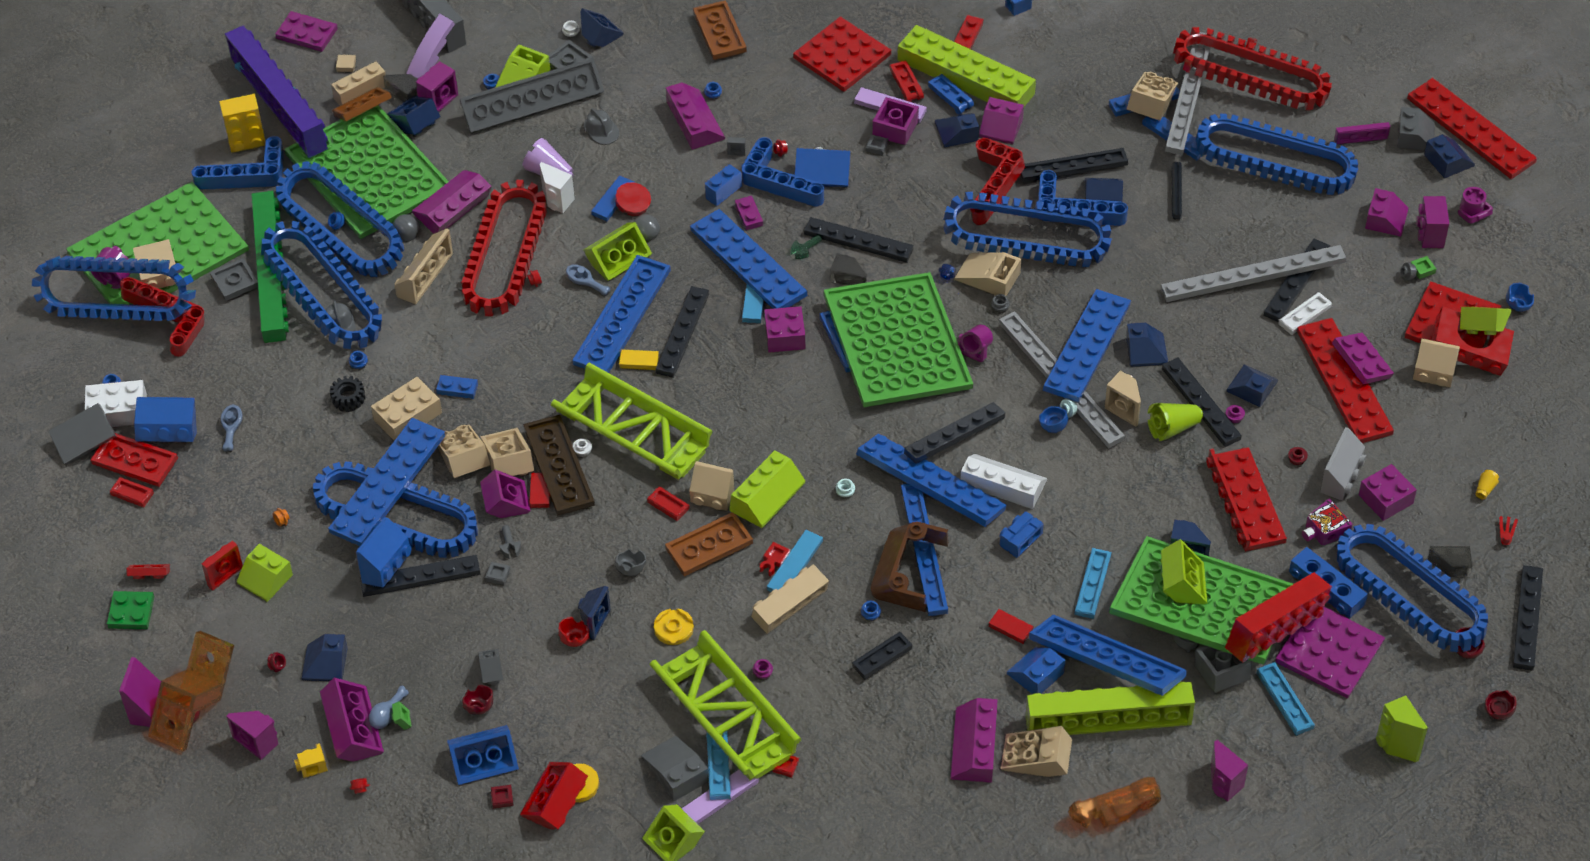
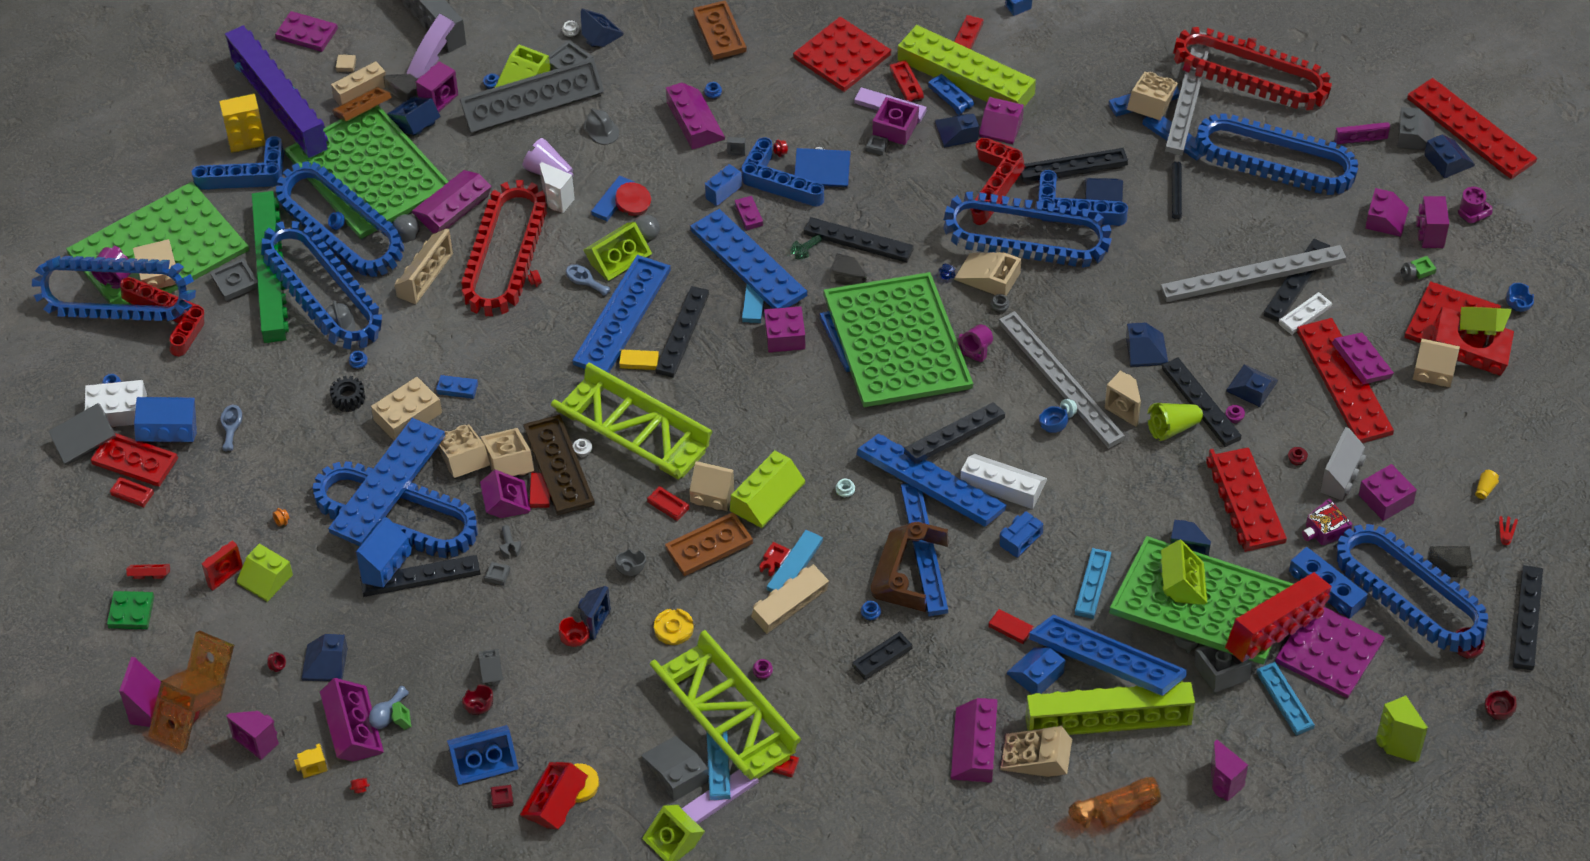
(1086, 345): blue plate -> none

